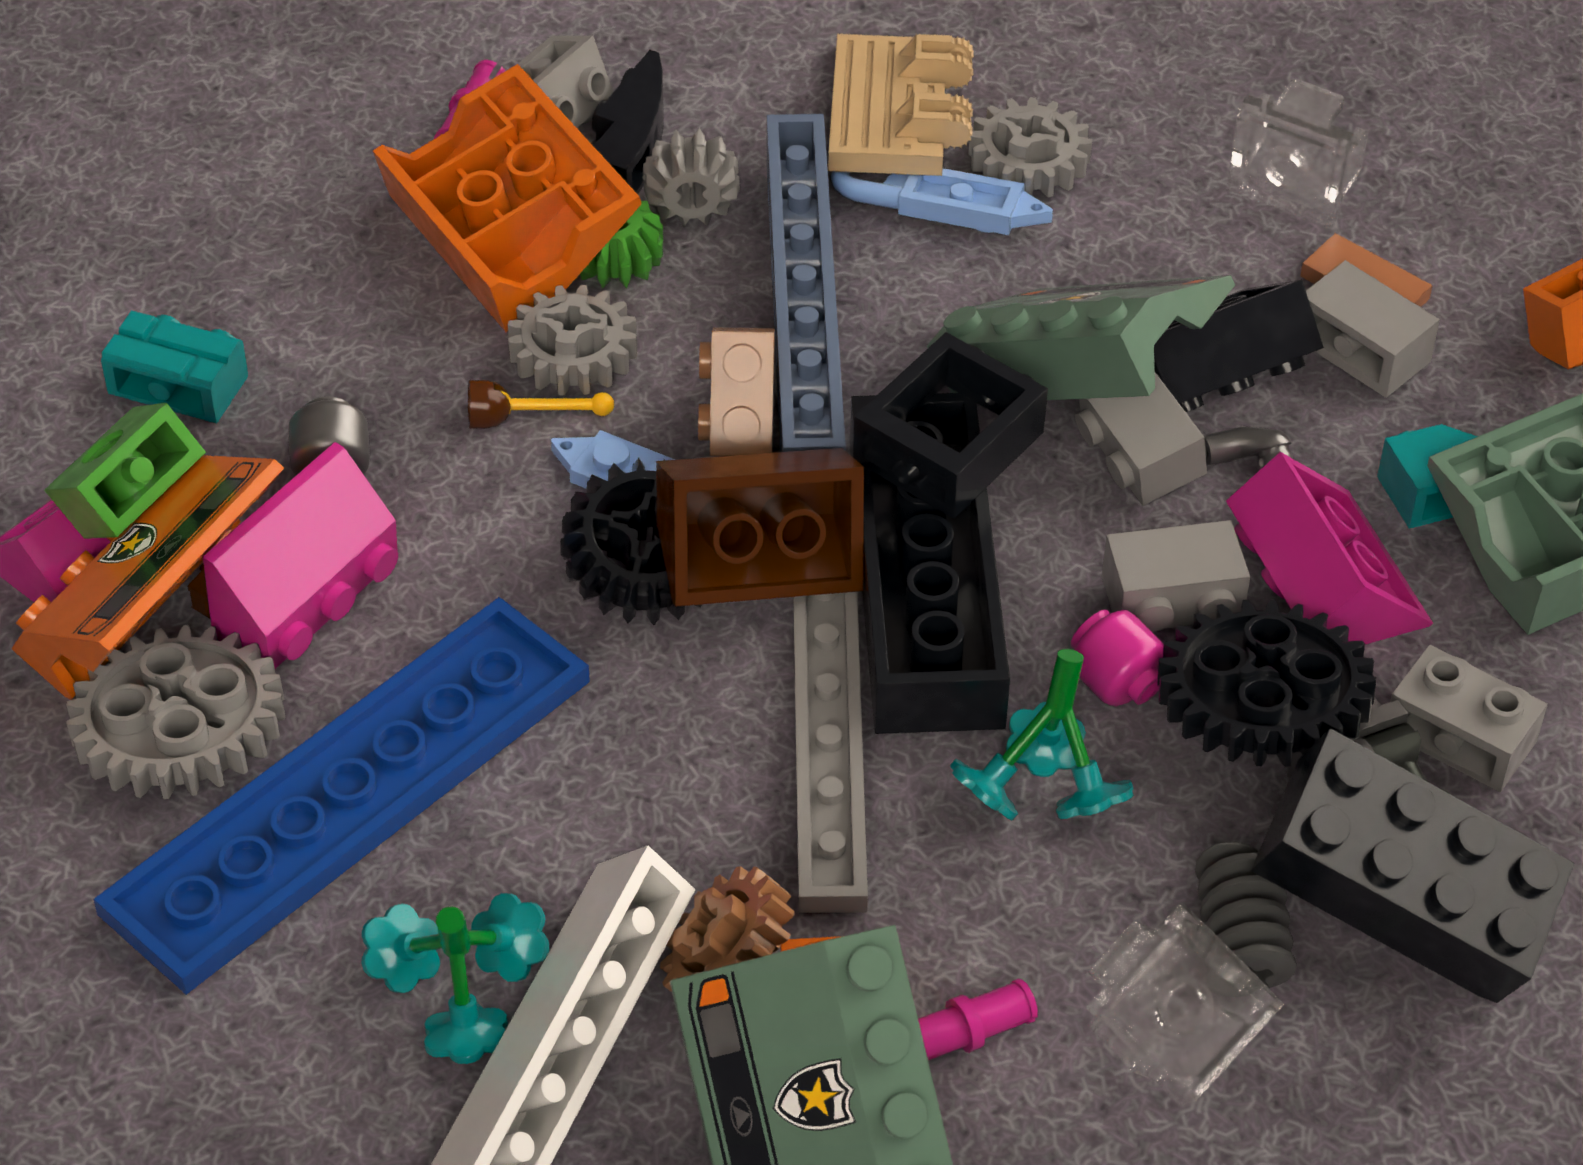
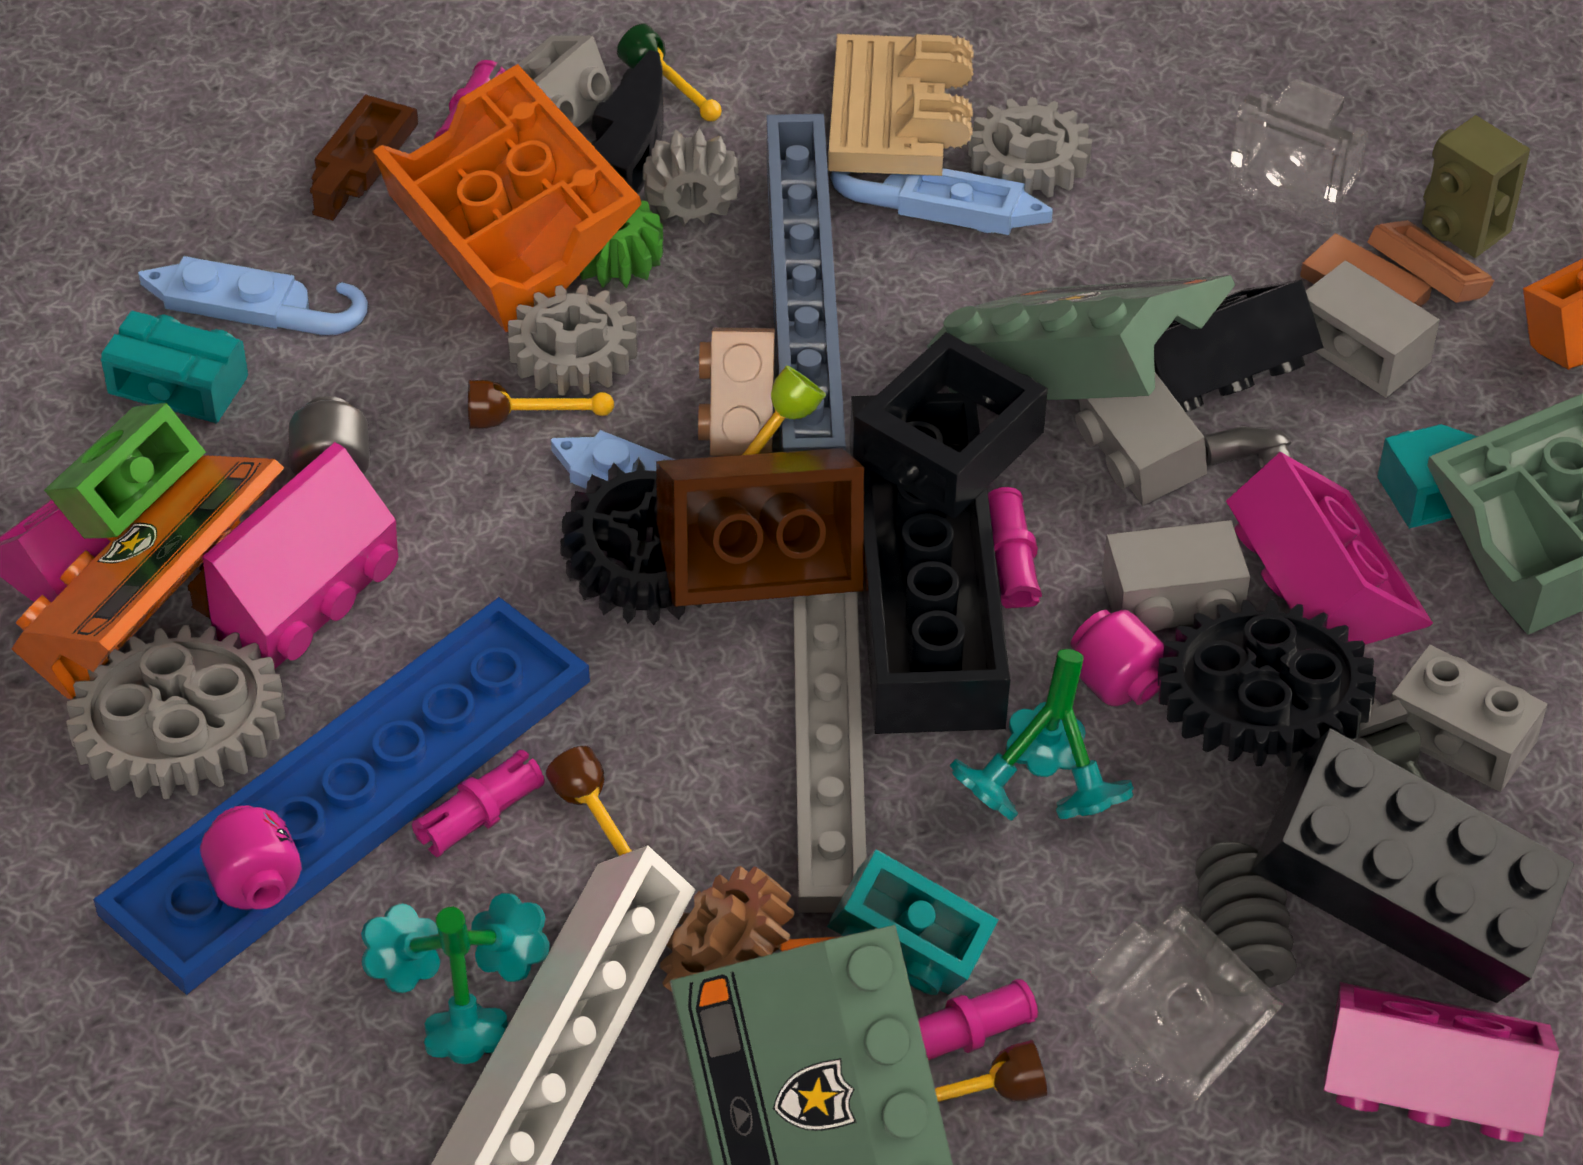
(249, 296): none -> light blue plate
(250, 858): none -> dark pink head
(347, 160): none -> reddish brown hinge
(478, 803): none -> dark pink pin
(580, 782): none -> reddish brown hinge
(638, 42): none -> hinge
(793, 398): none -> lime hinge
(935, 927): none -> teal brick
(1013, 1074): none -> reddish brown hinge
(1014, 549): none -> dark pink pin
(1431, 261): none -> nougat tile
(1440, 1062): none -> slope
(1474, 185): none -> olive brick

